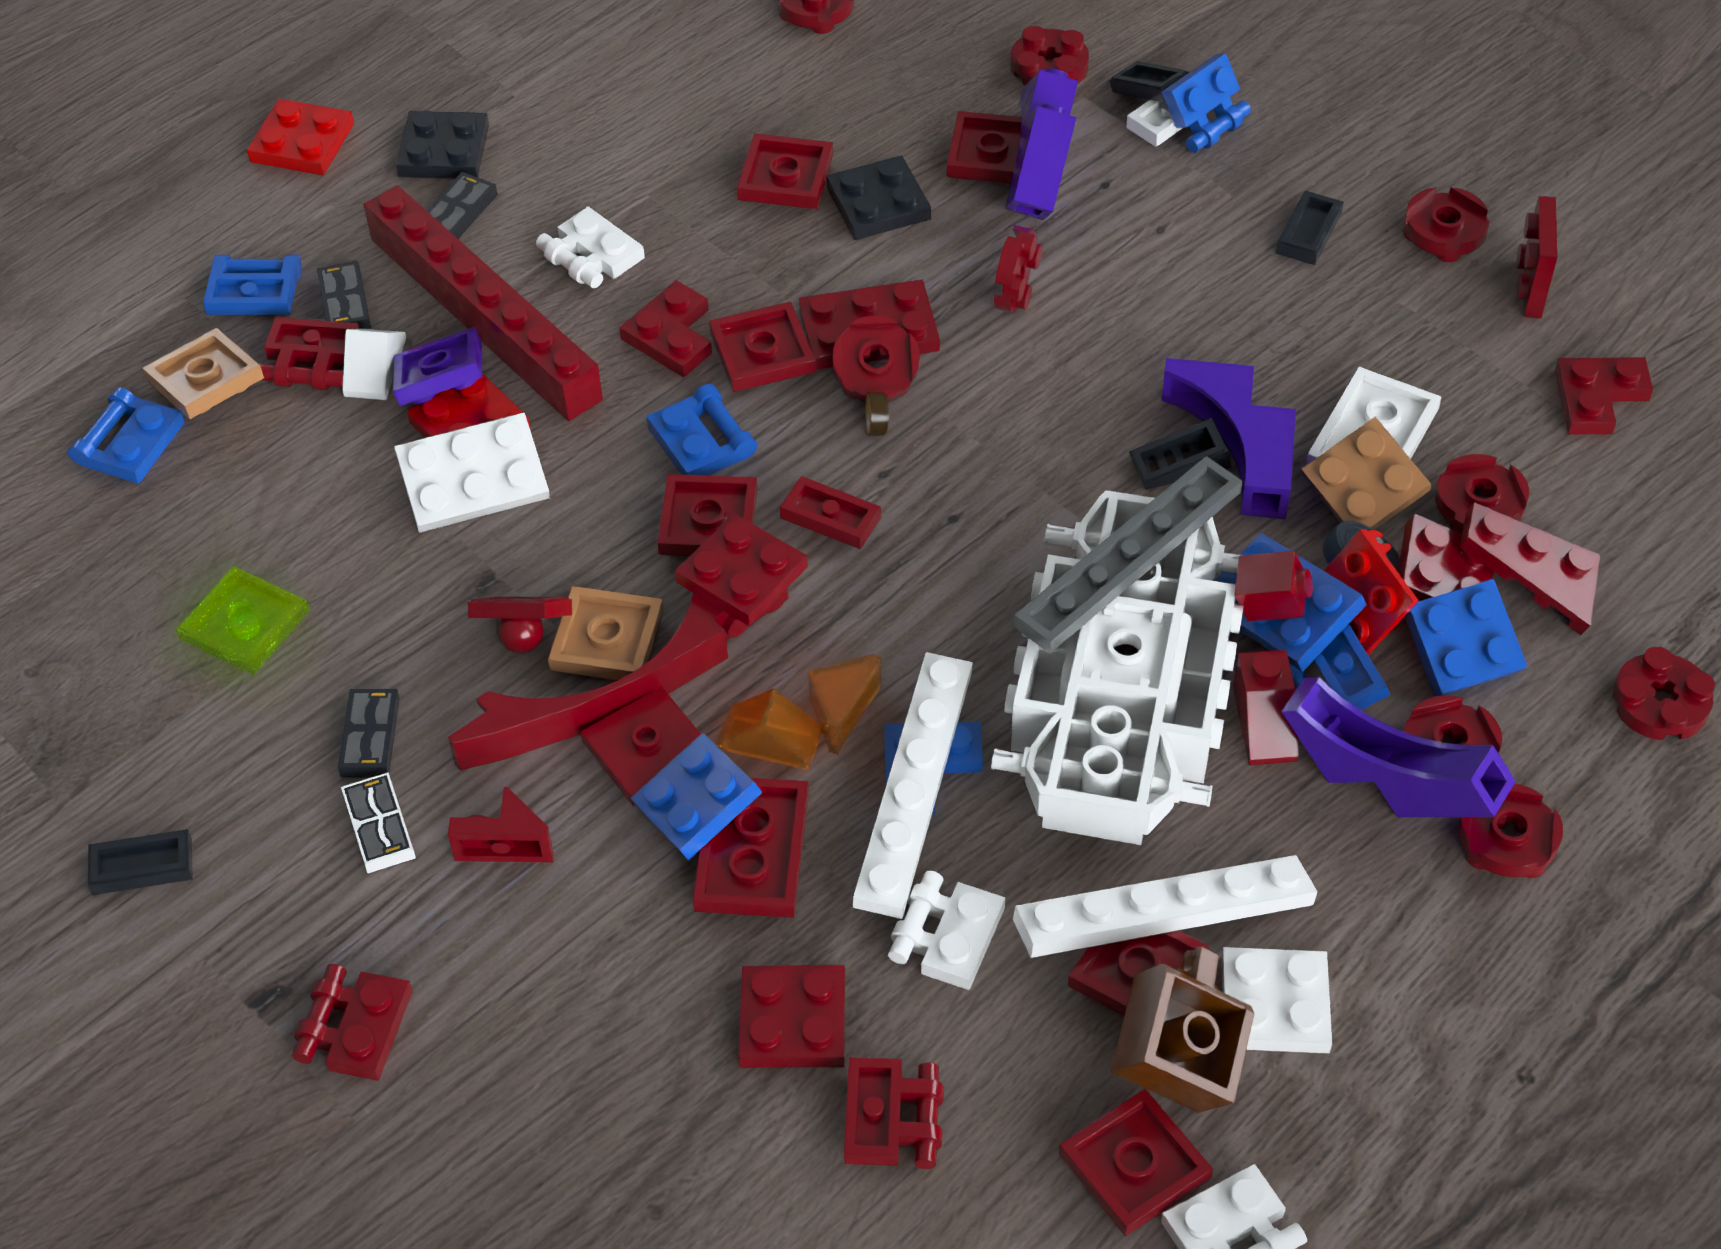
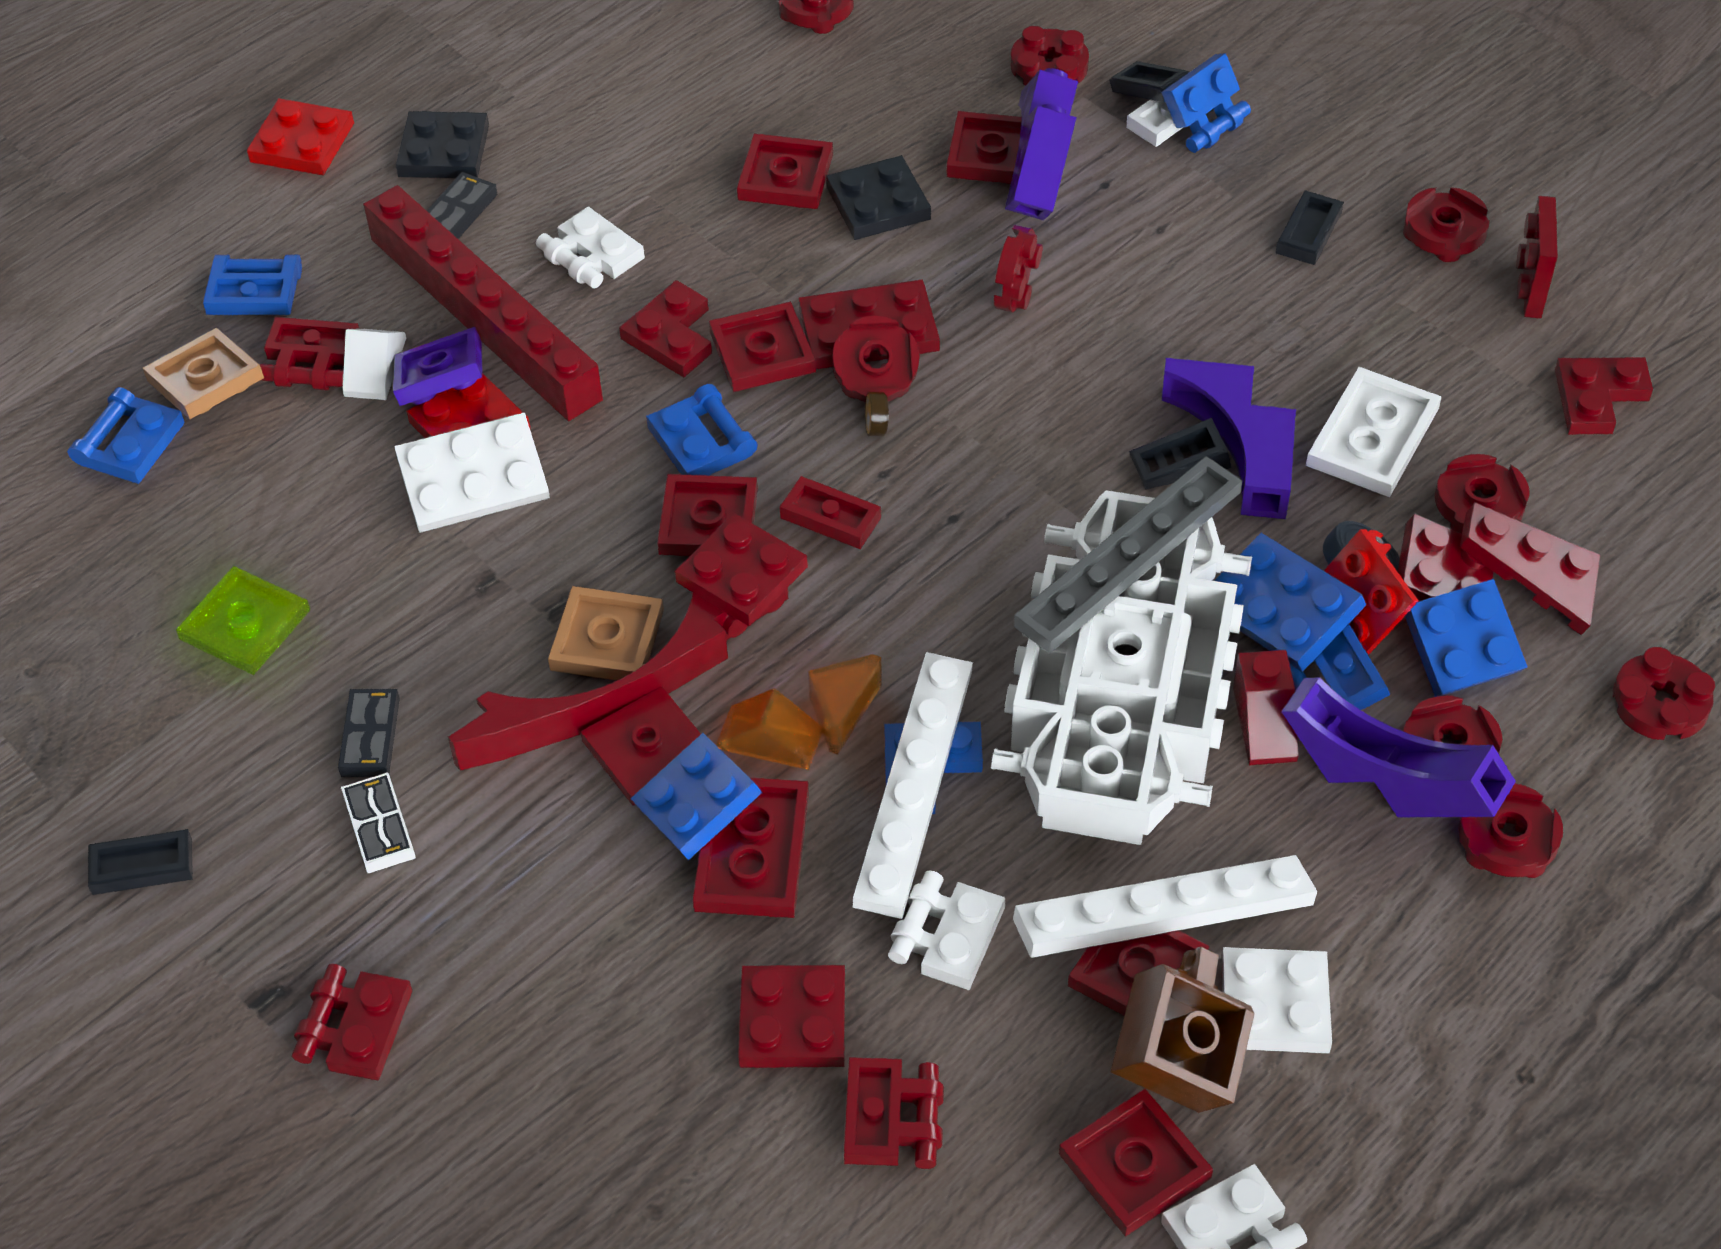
(344, 294): tile -> none
(511, 838): dark red slope -> none
(521, 617): dark red tile -> none
(1272, 586): dark red brick -> none
(1366, 477): medium nougat plate -> none

